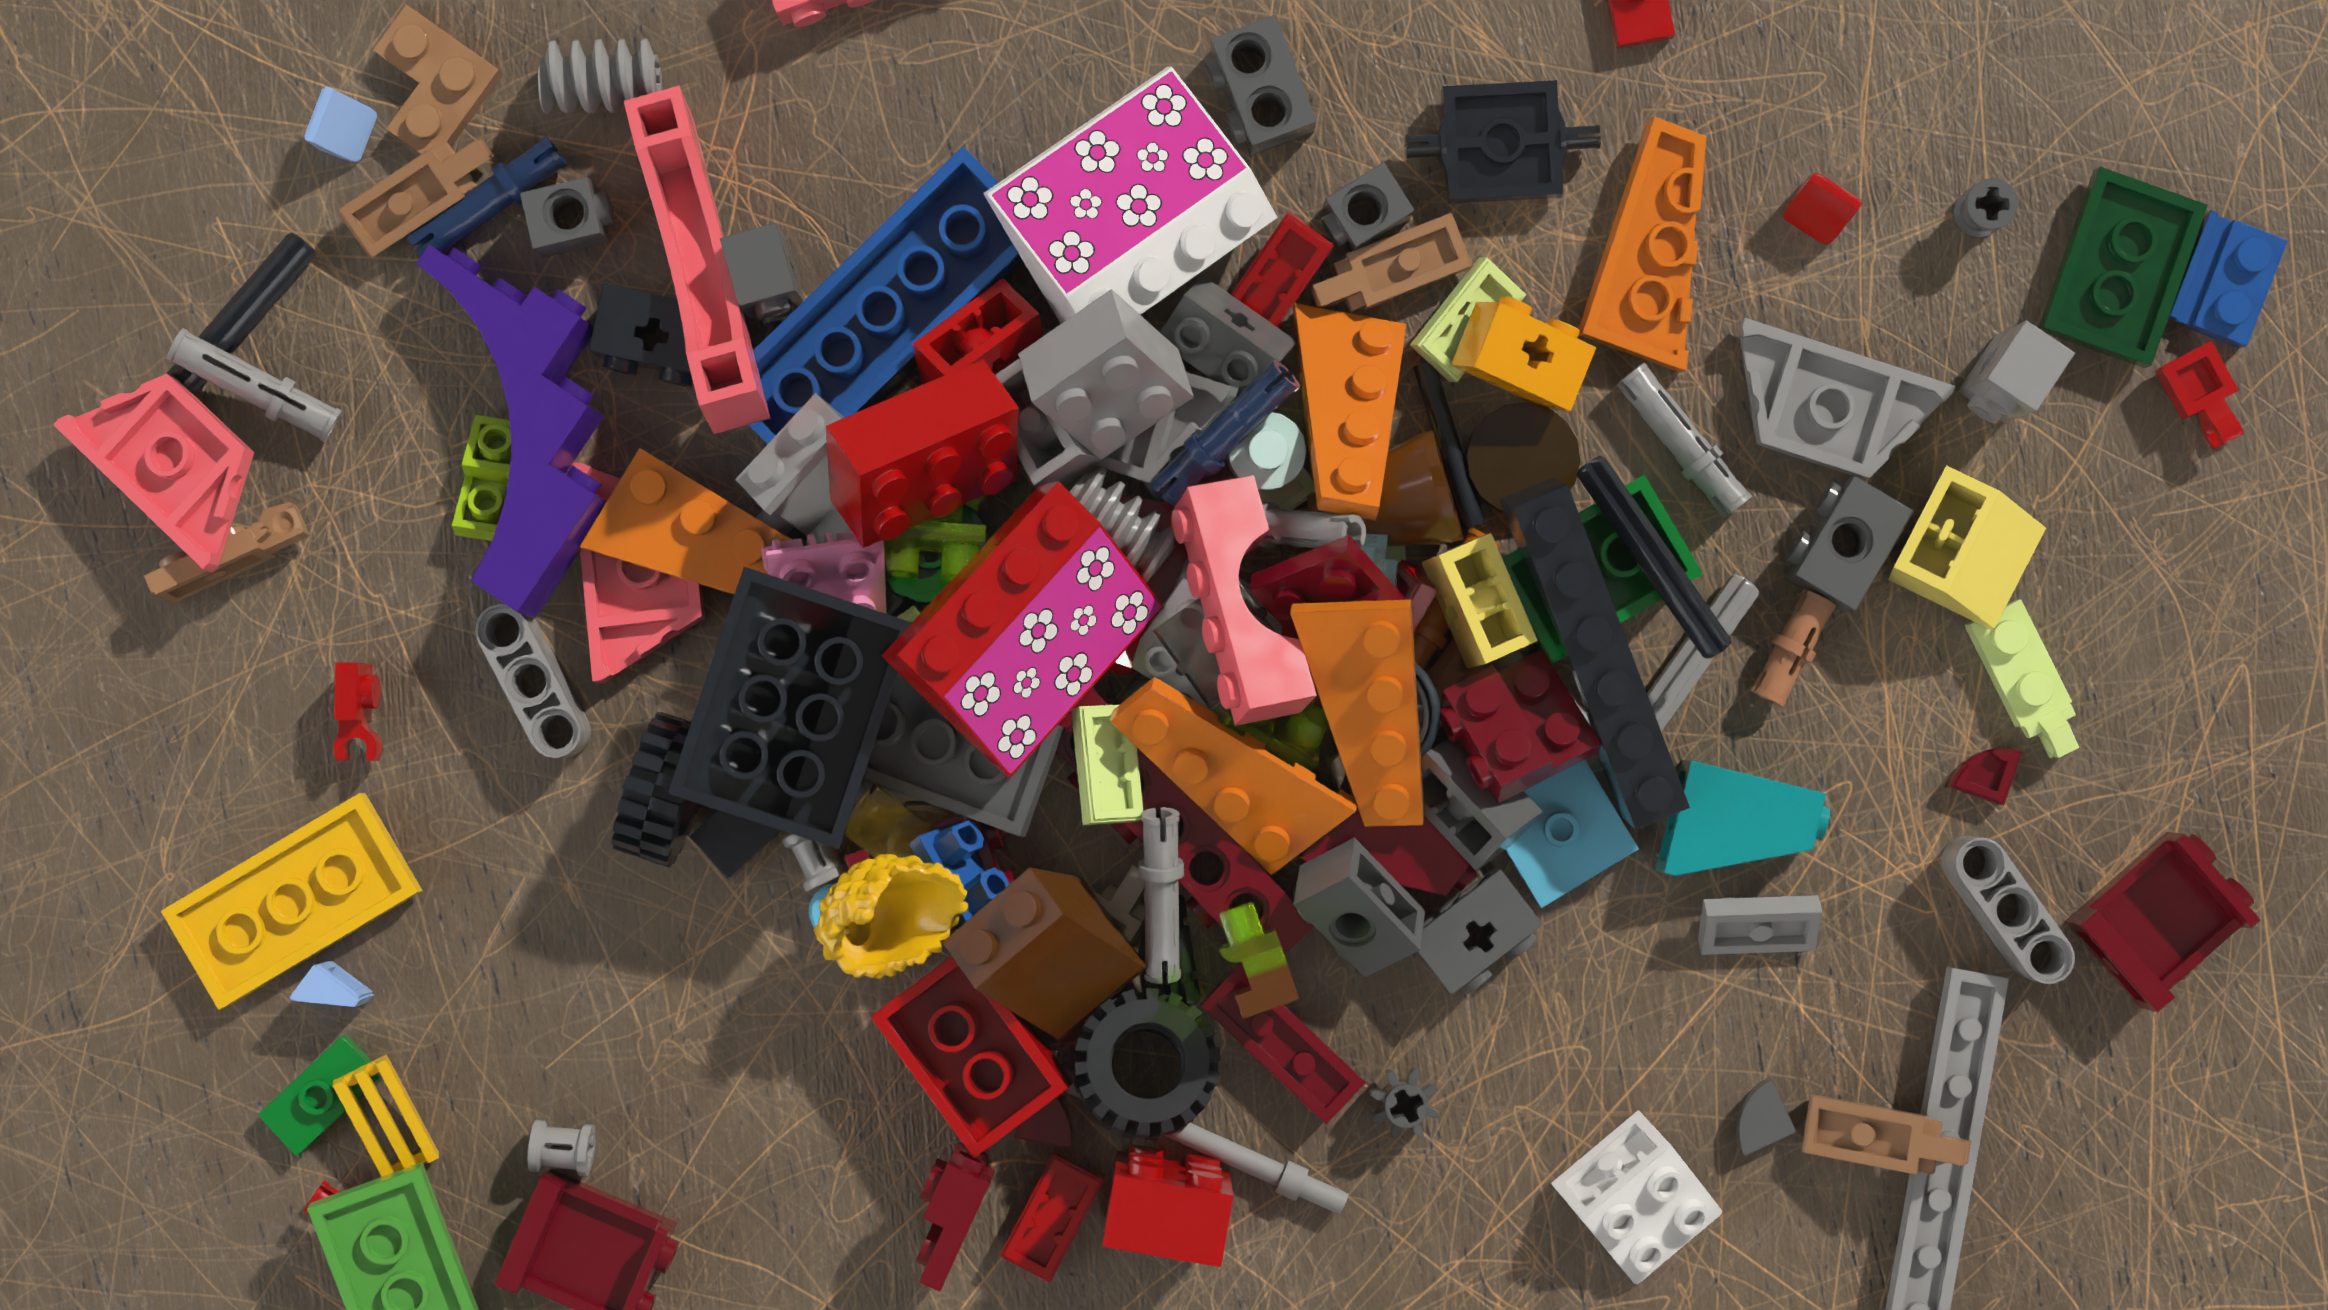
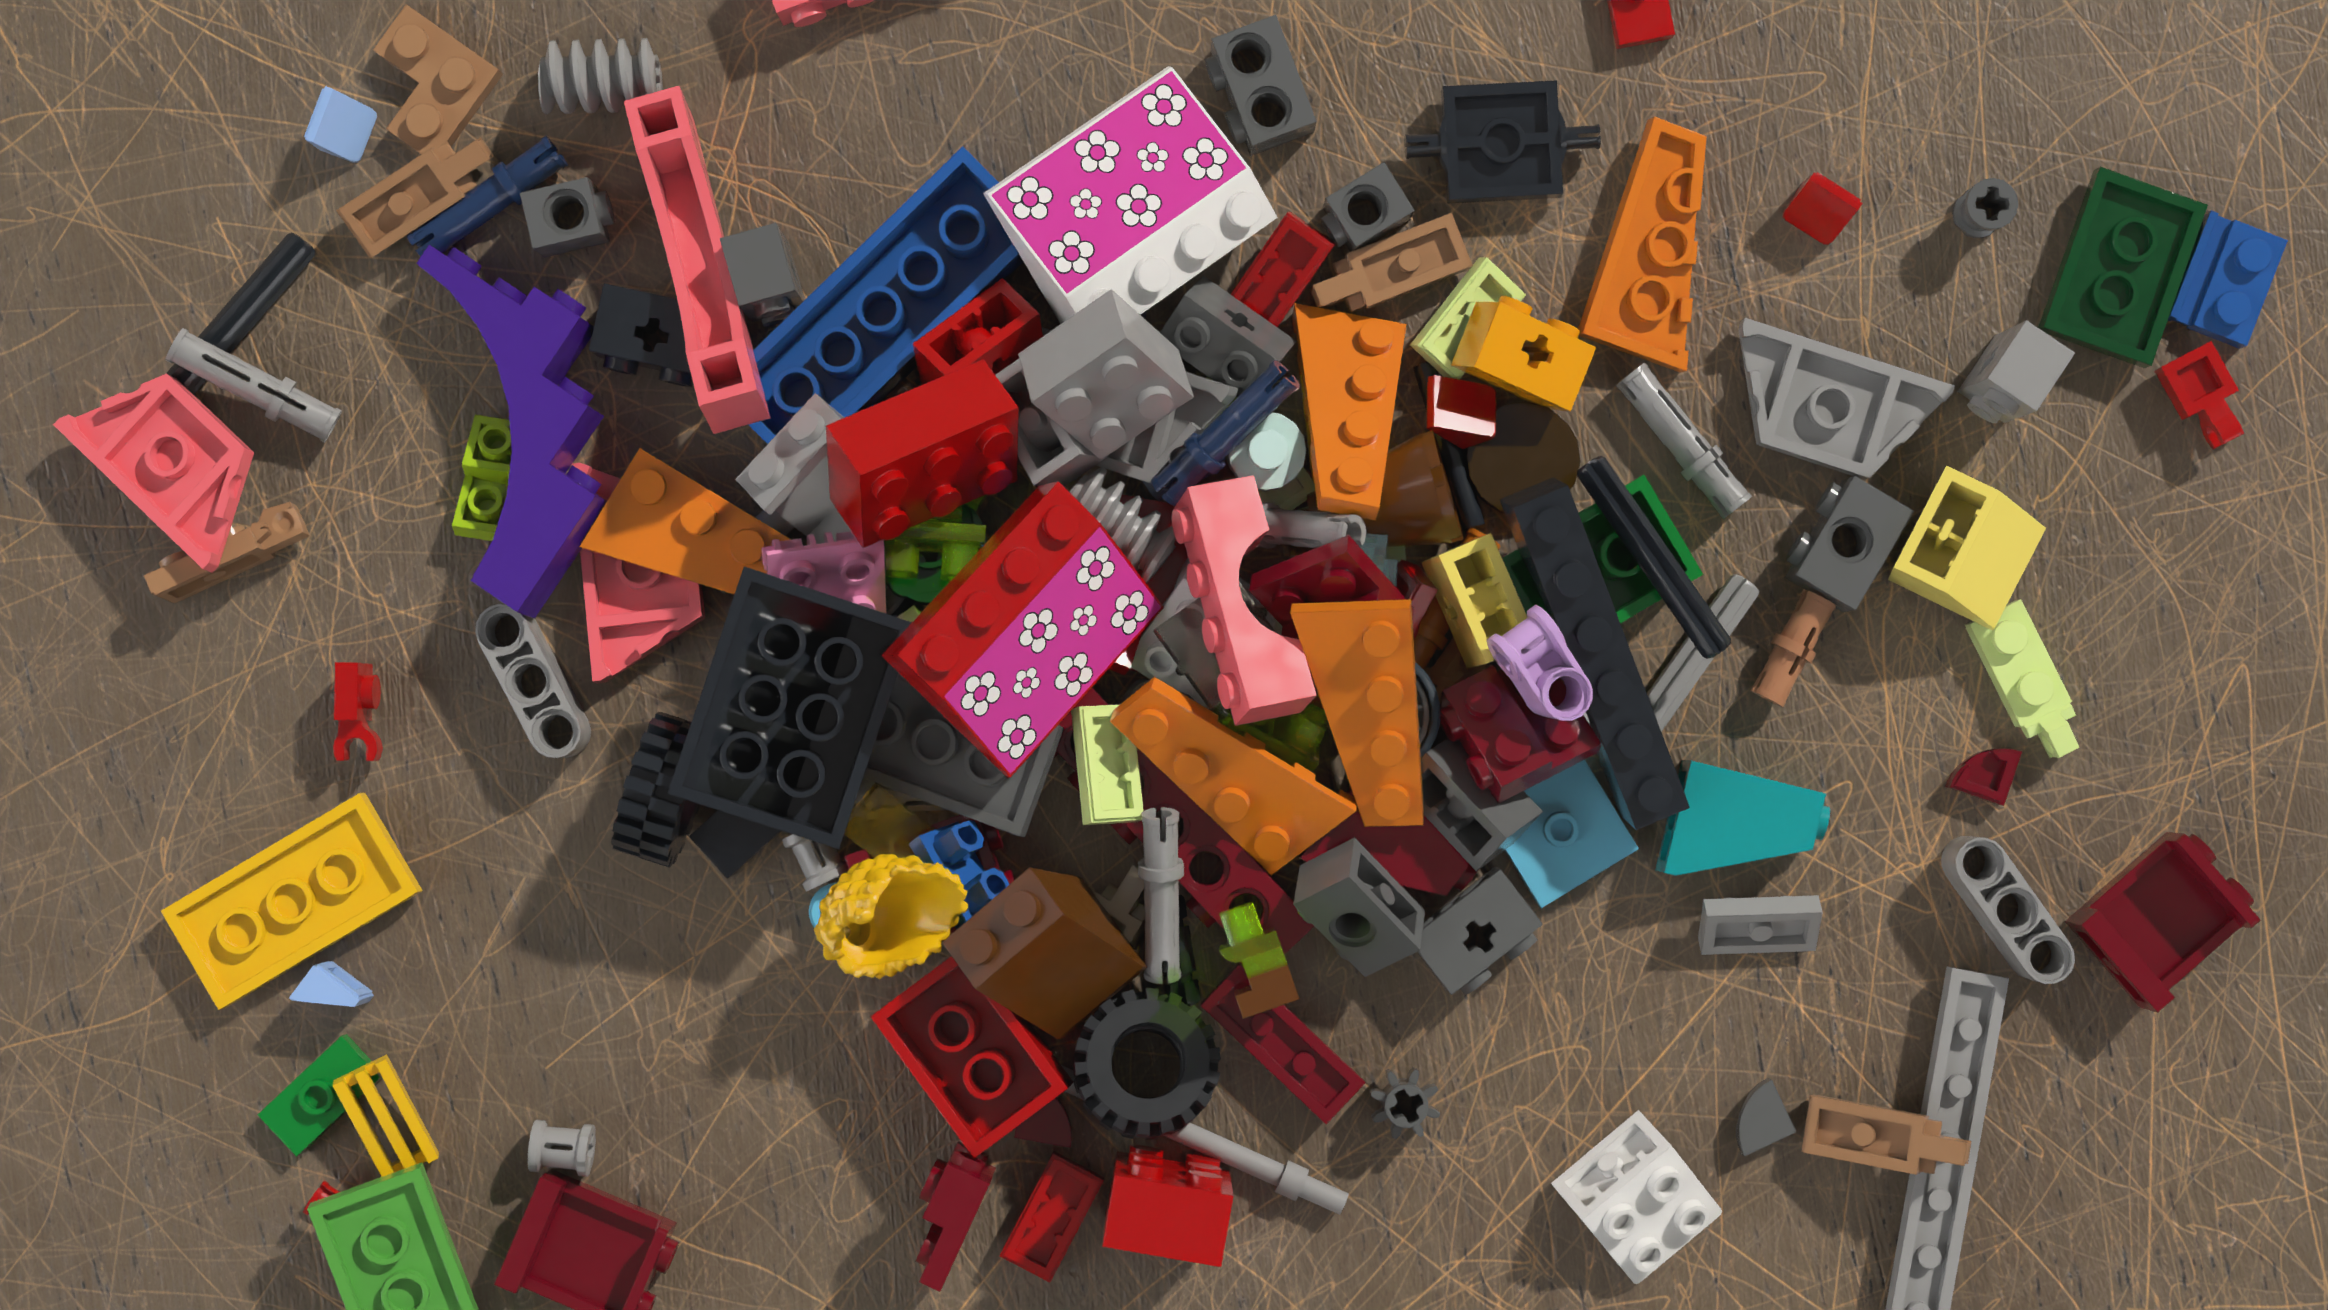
(1461, 410): none -> red slope
(1534, 658): none -> lavender piece

